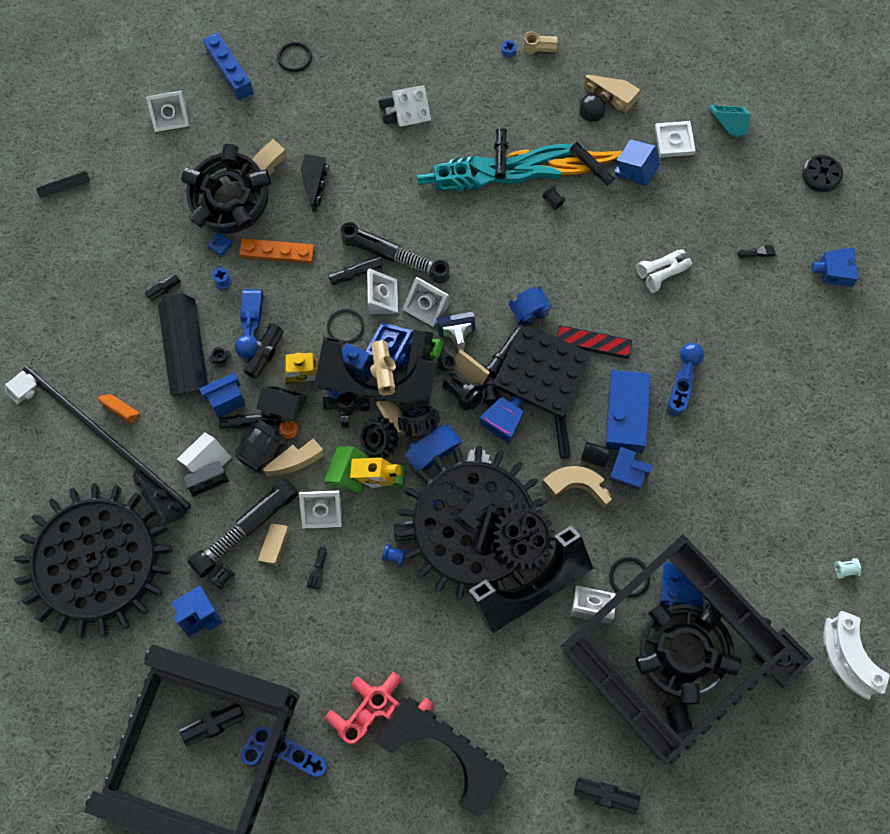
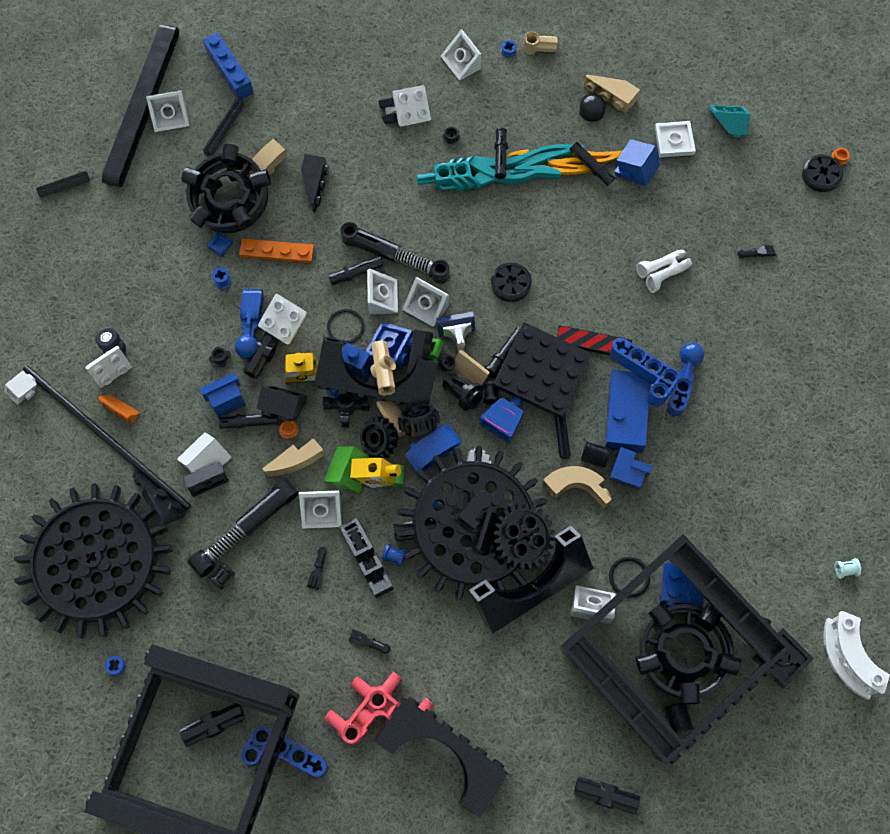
(108, 665): none -> blue bush
(113, 361): none -> white plate
(138, 110): none -> black beam
(162, 286): black axle -> none
(182, 343): black piece -> none
(195, 612): blue plate -> none
(223, 127): none -> black axle
(259, 446): black piece -> none
(273, 544): tan slope -> none
(282, 319): none -> white plate
(294, 69): black piece -> none
(362, 639): none -> black piece
(366, 558): none -> black slope
(451, 131): none -> black plate
(462, 56): none -> white slope
(510, 292): none -> black wheel
(530, 305): blue brick -> none
(553, 197): black bush -> none
(619, 352): none -> blue beam
(837, 267): blue torso -> none
(841, 155): none -> orange plate

